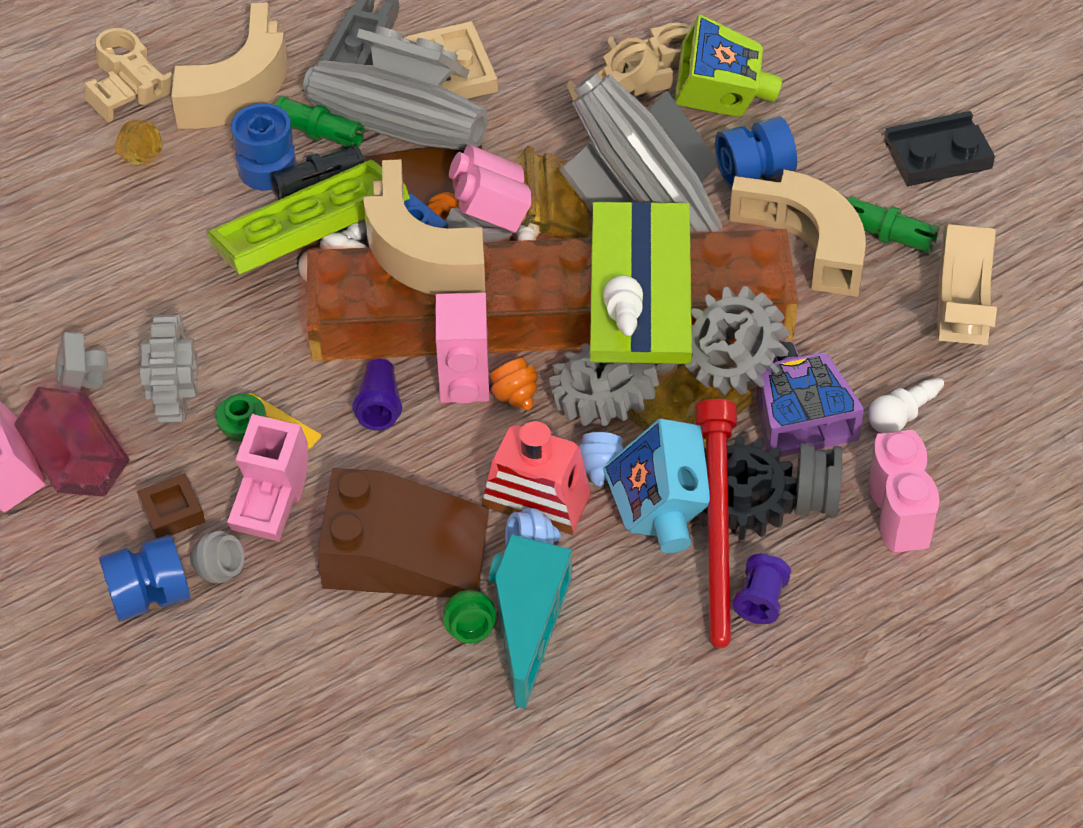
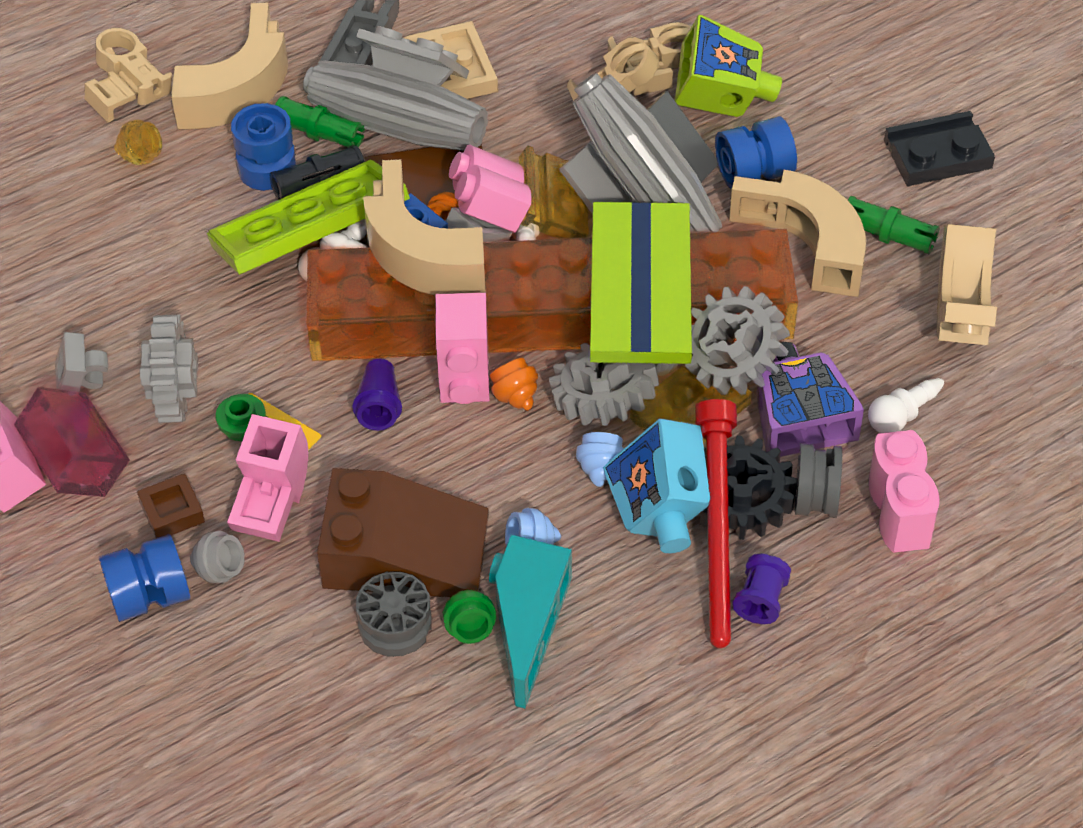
(406, 605): none -> dark grey wheel
(540, 474): torso -> none
(624, 302): white bar -> none

